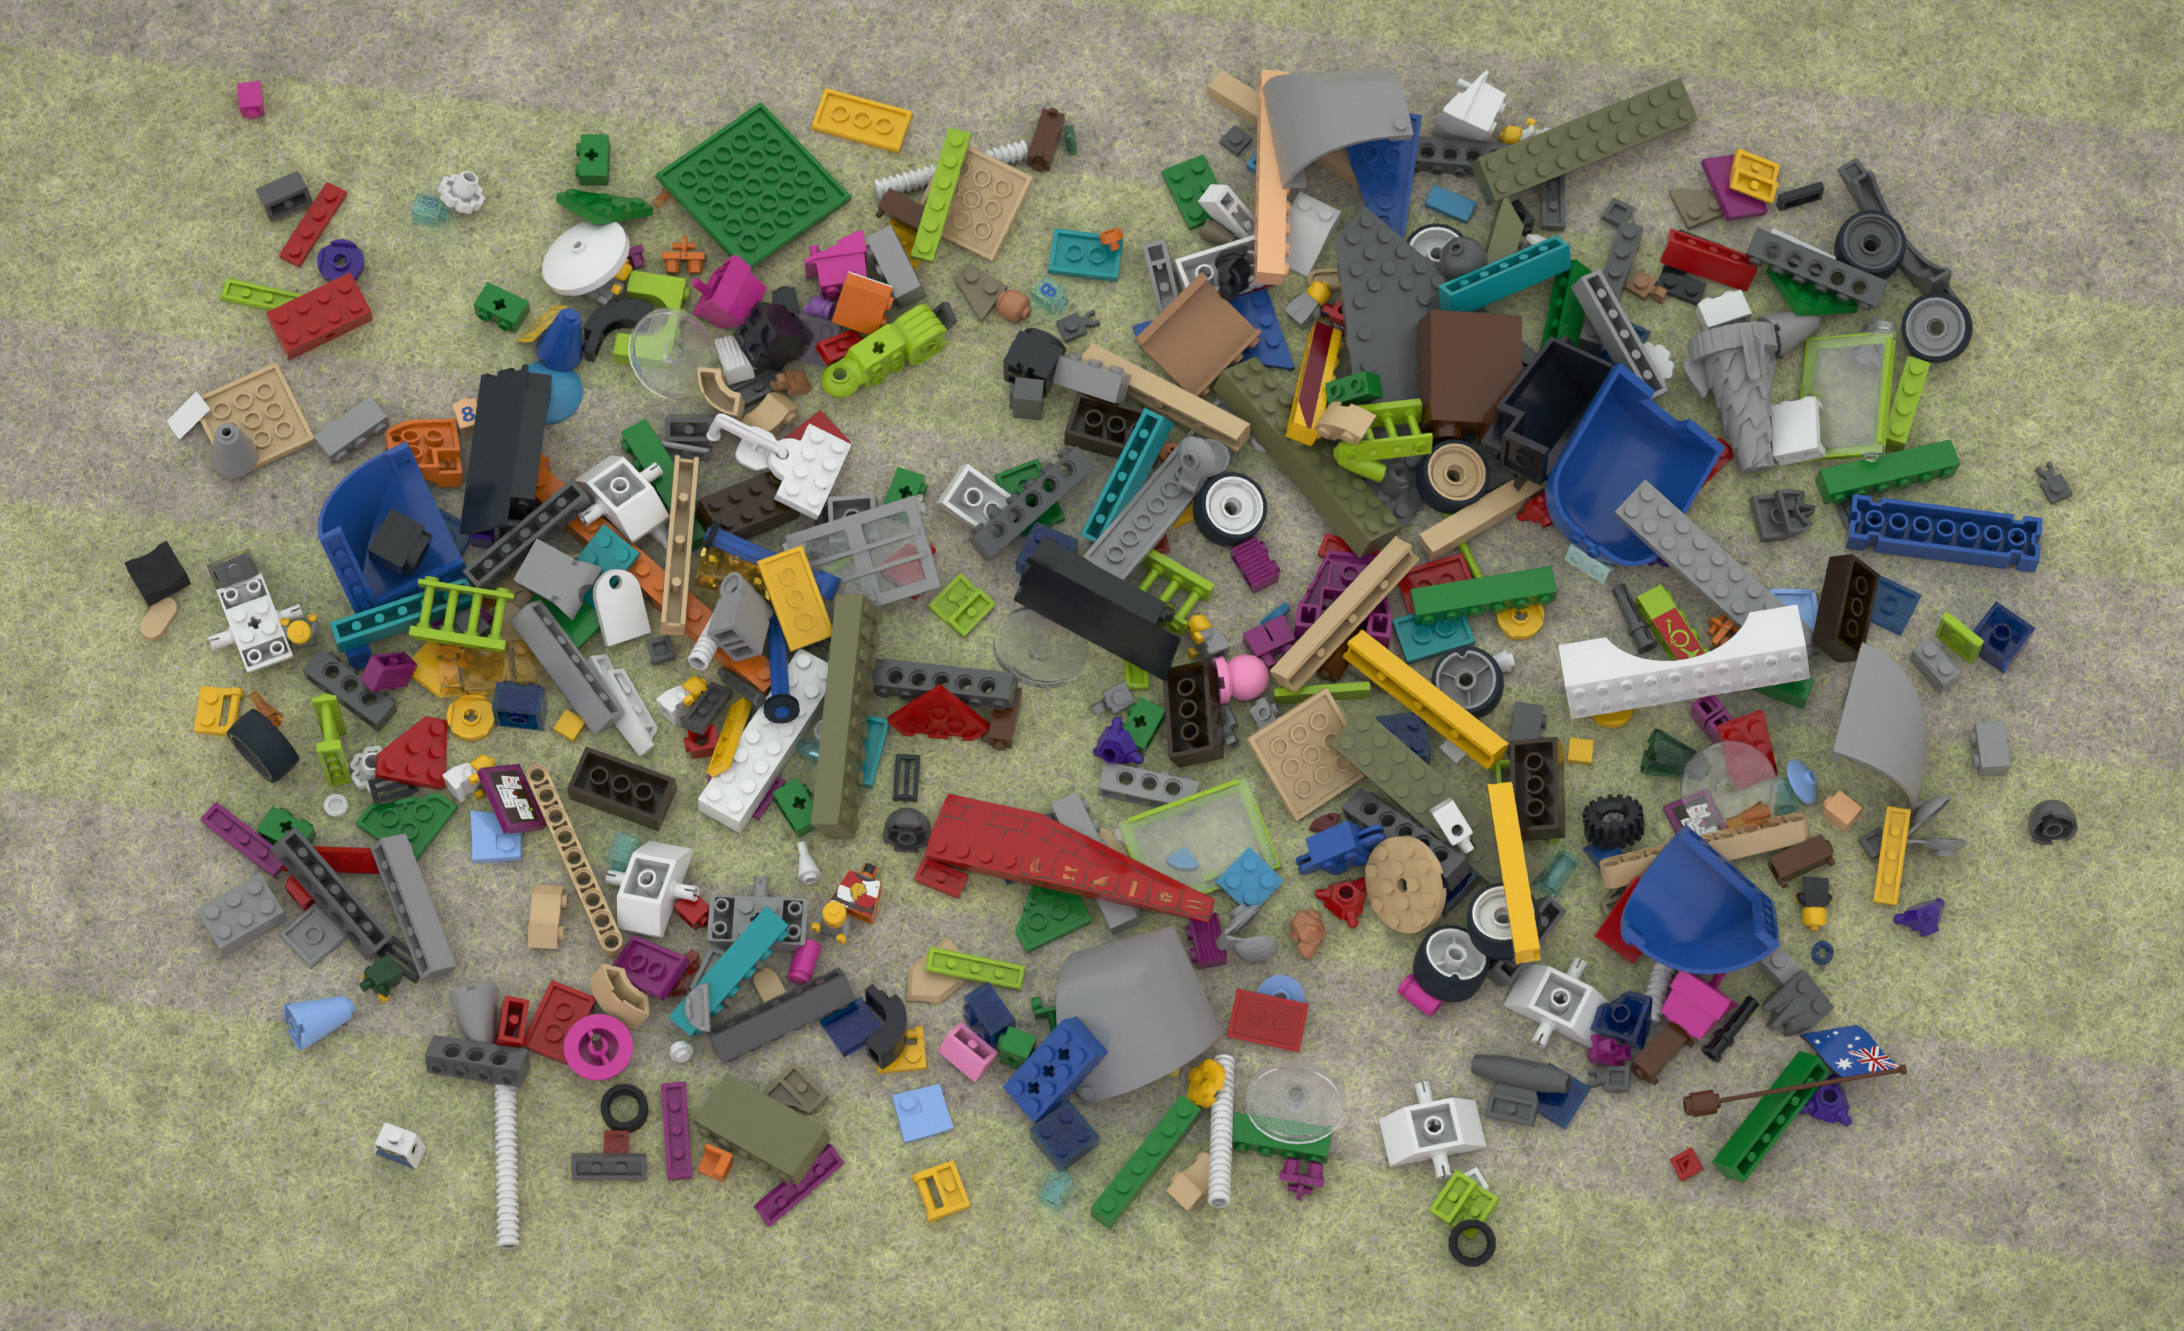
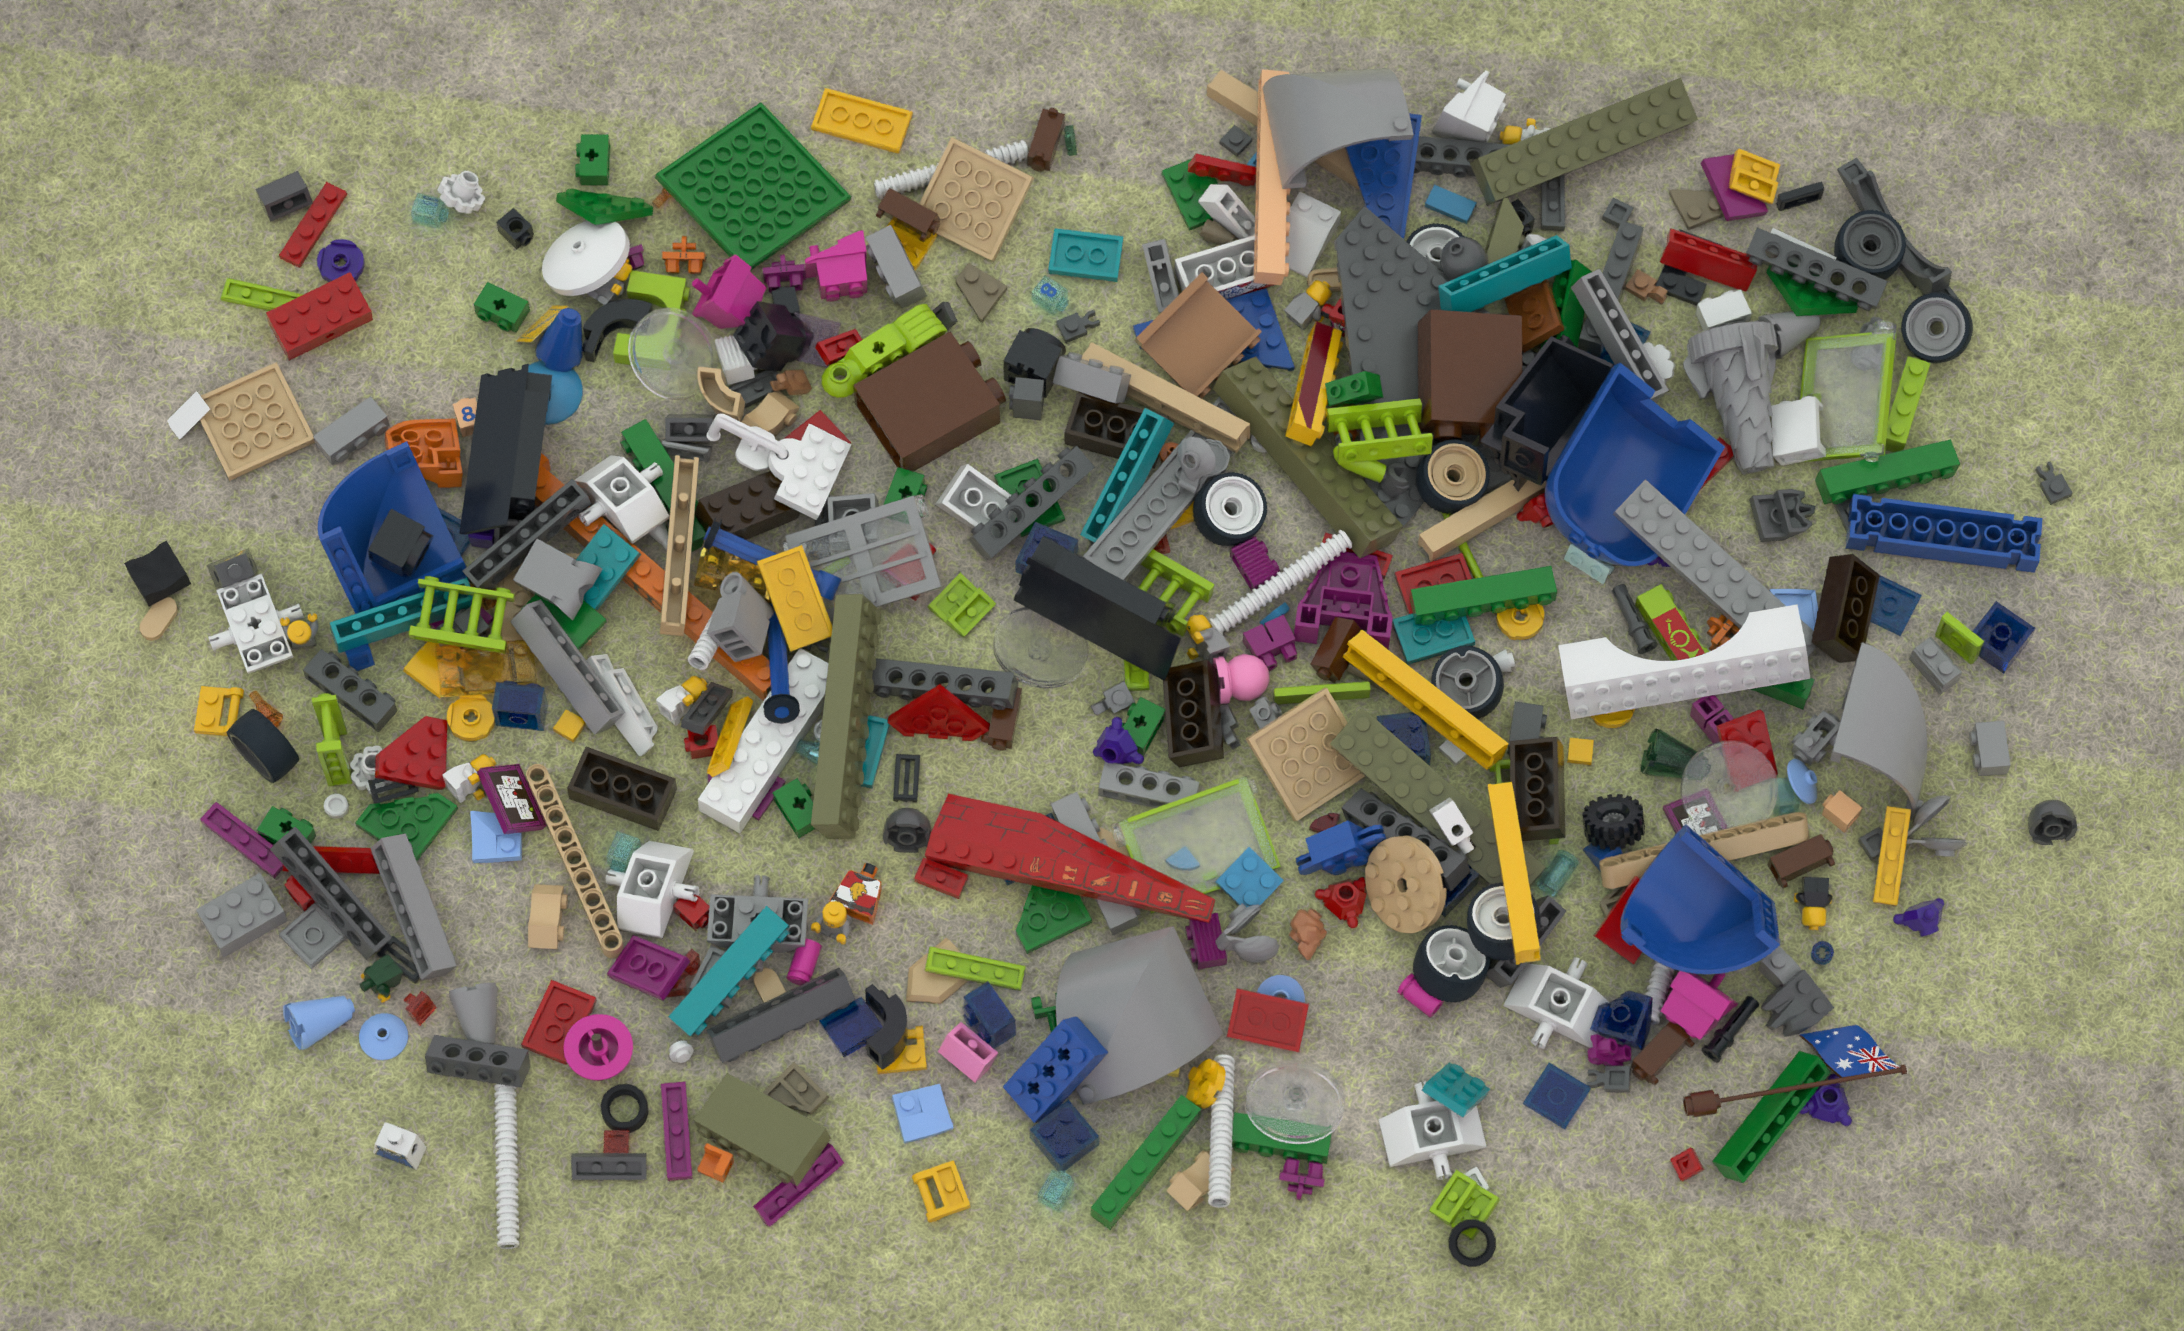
(233, 452): light grey cone -> none
(251, 99): dark pink brick -> none
(383, 1047): none -> light blue dish
(388, 671): magenta brick -> none
(419, 1007): none -> clear red tile
(511, 221): none -> black brick
(512, 1022): red brick -> none
(619, 996): tan brick -> none
(620, 608): white tile -> none
(660, 650): dark grey plate -> none
(698, 1007): light grey tile -> none
(742, 687): dark grey piece -> none
(784, 272): none -> magenta hips
(807, 870): white cone -> none
(820, 307): medium lavender animal -> none
(863, 304): orange piece -> none
(929, 402): none -> reddish brown brick
(941, 195): lime plate -> none
(1013, 306): nougat head -> none
(1016, 1047): green brick -> none
(1111, 237): orange tile -> none
(1222, 170): none -> red plate
(1232, 272): black hair -> none
(1281, 582): none -> white piece
(1344, 615): tan tile -> none
(1345, 423): tan brick -> none
(1456, 1089): none -> teal plate
(1517, 1086): dark grey plate -> none
(1538, 313): none -> dark orange plate
(1755, 814): clear orange cone -> none
(1811, 744): none -> light grey brick

